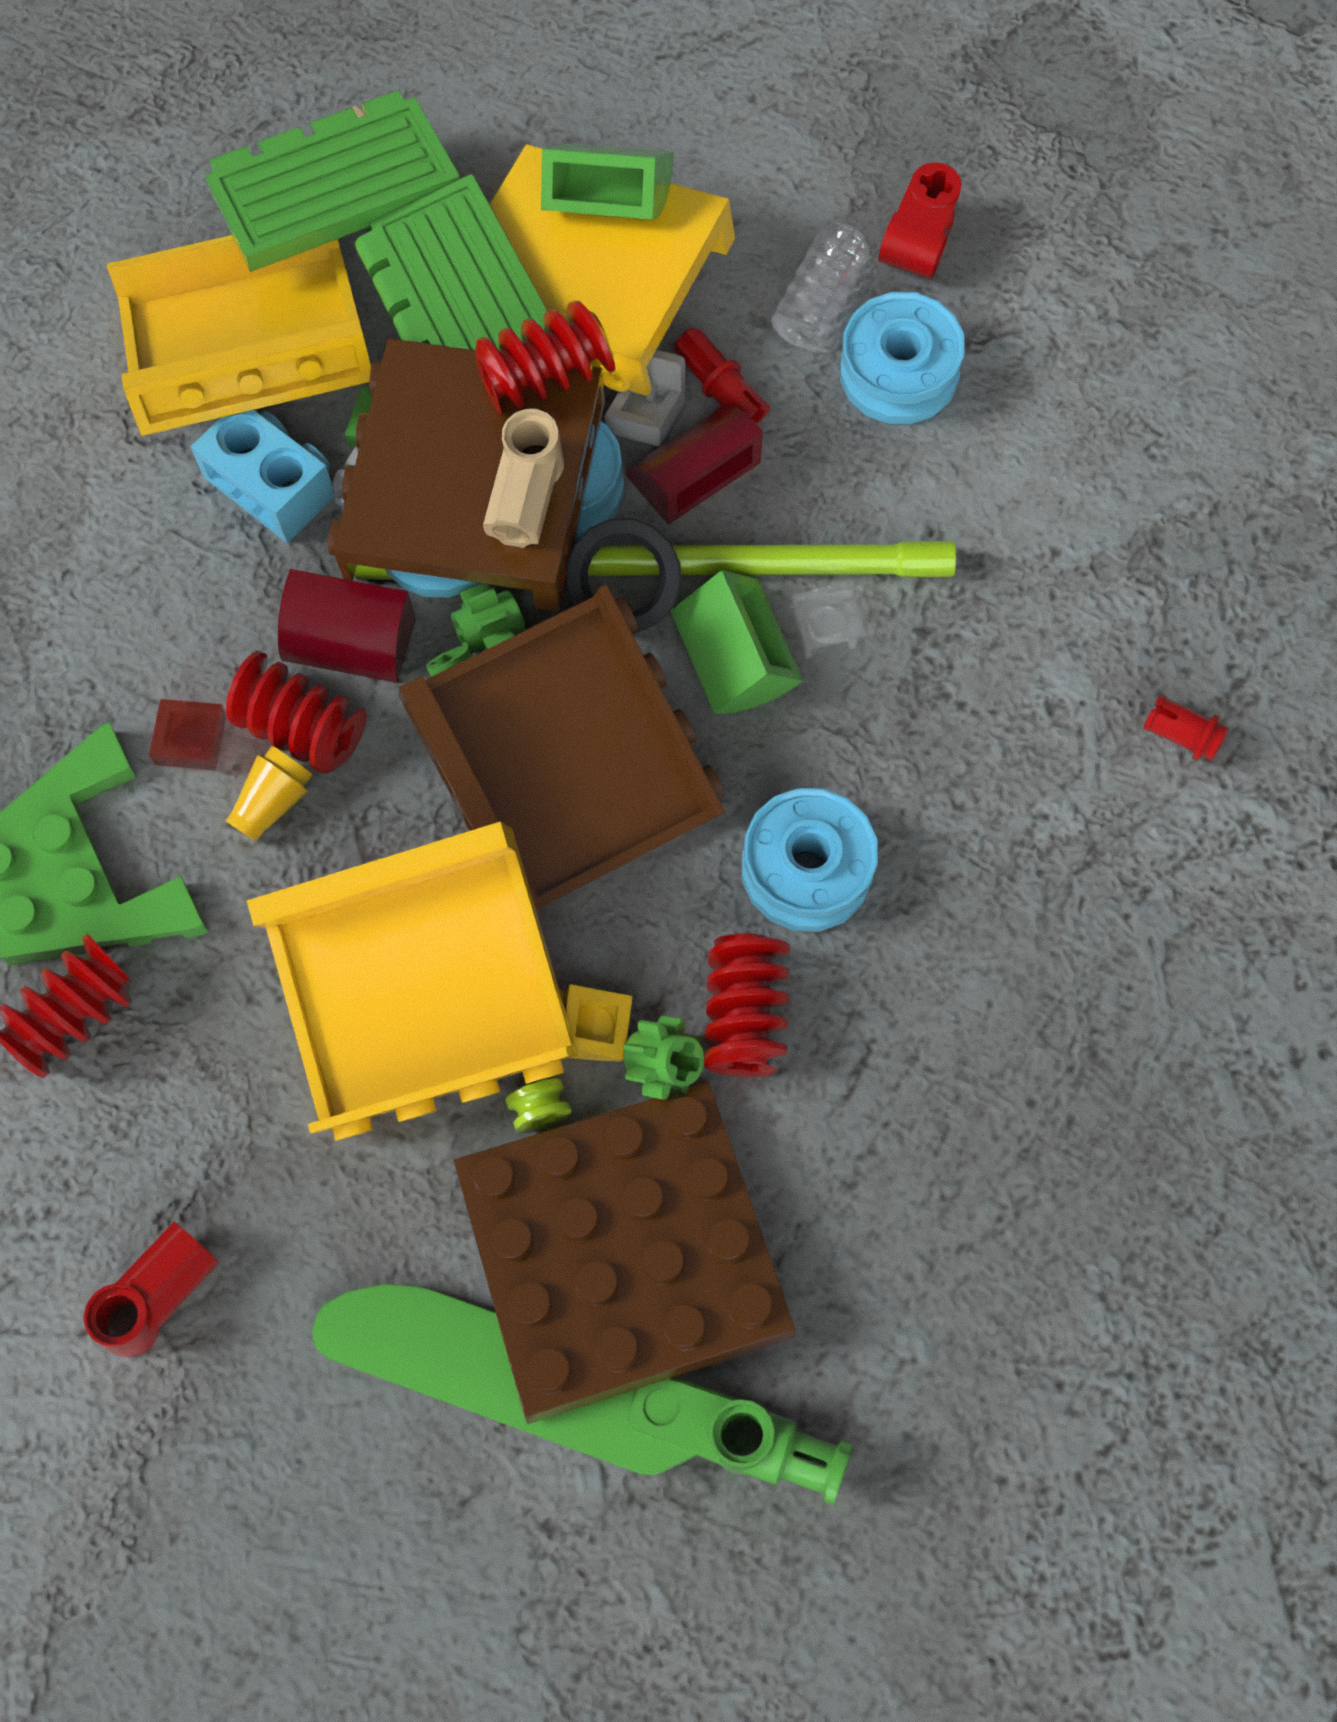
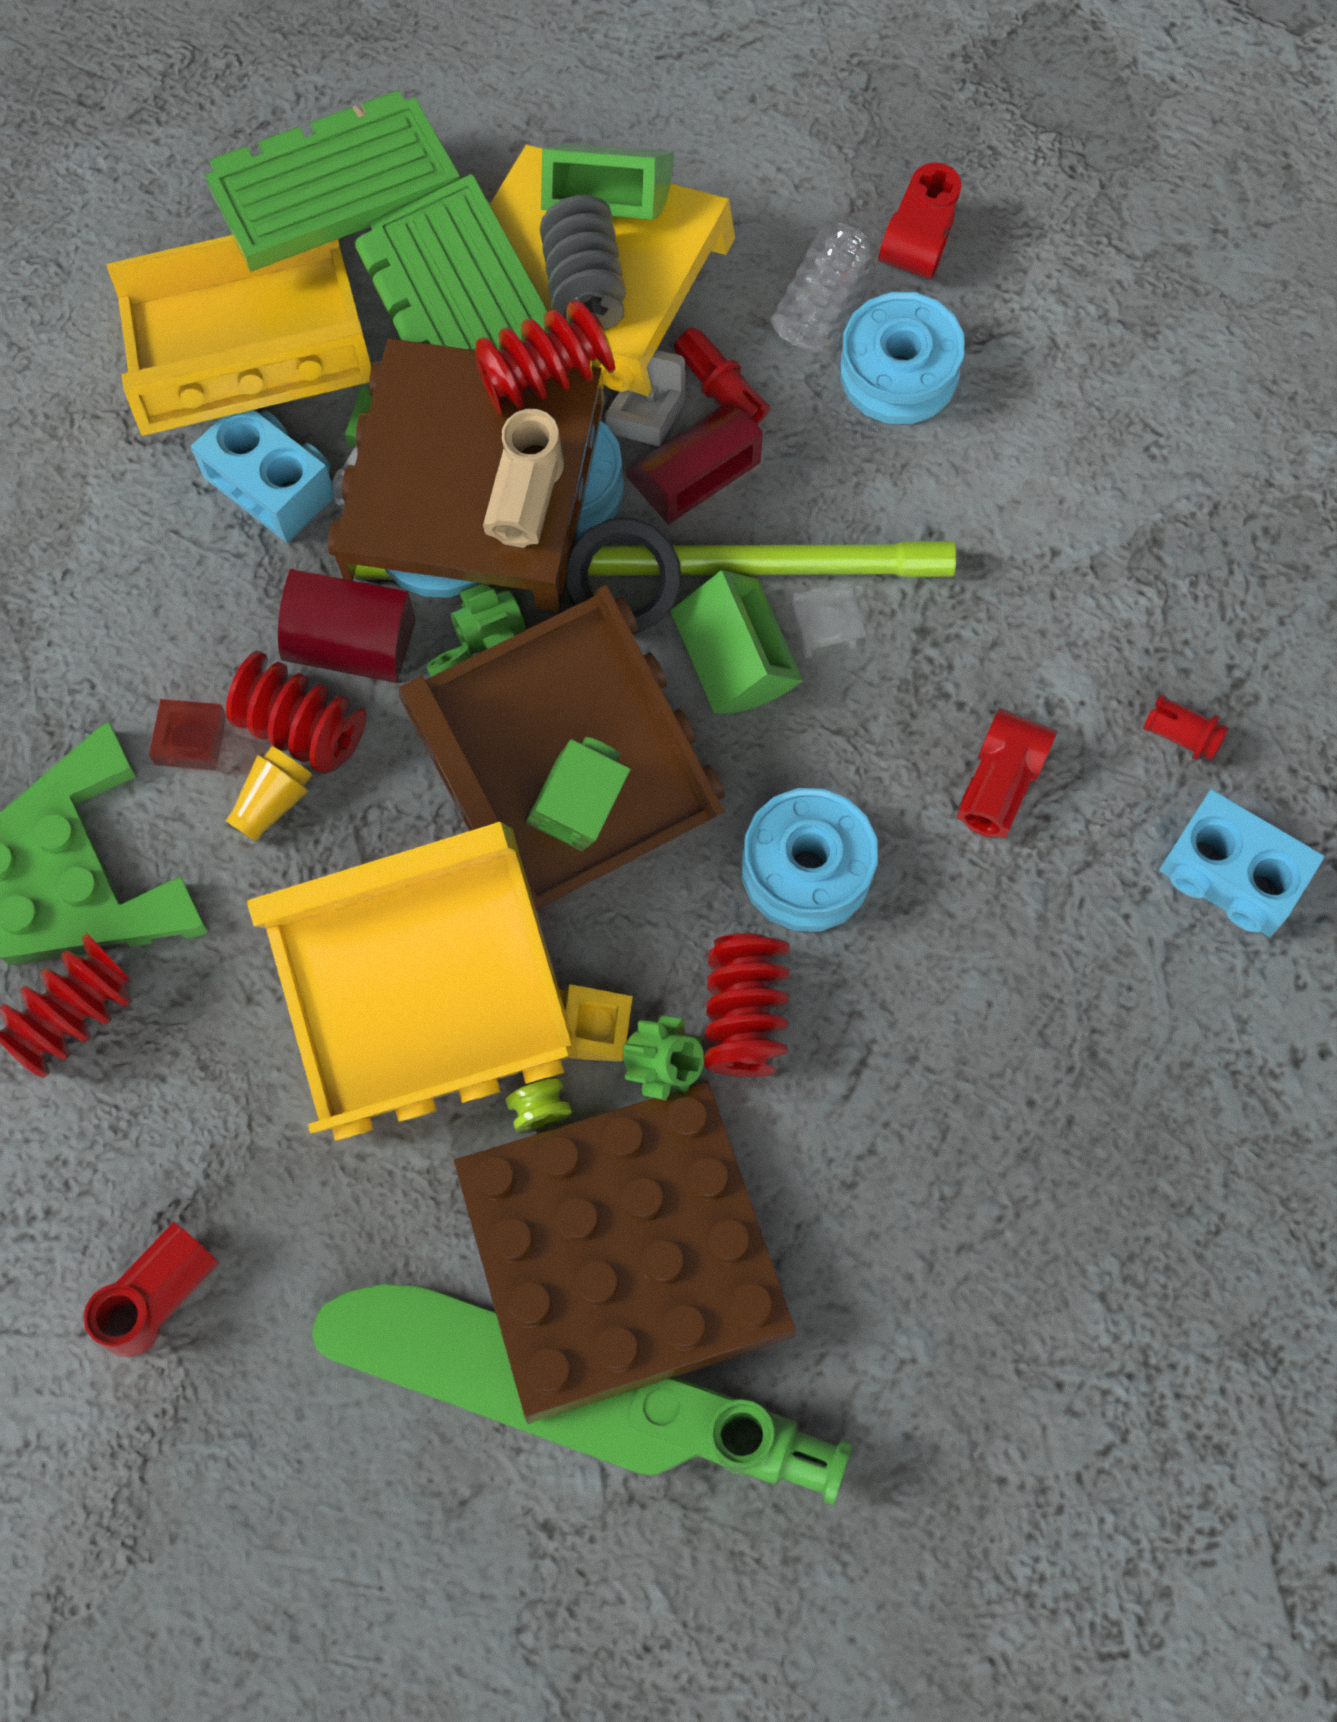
(579, 793): none -> bright green brick
(583, 258): none -> dark grey piece
(1008, 764): none -> red piece
(1247, 850): none -> medium azure brick

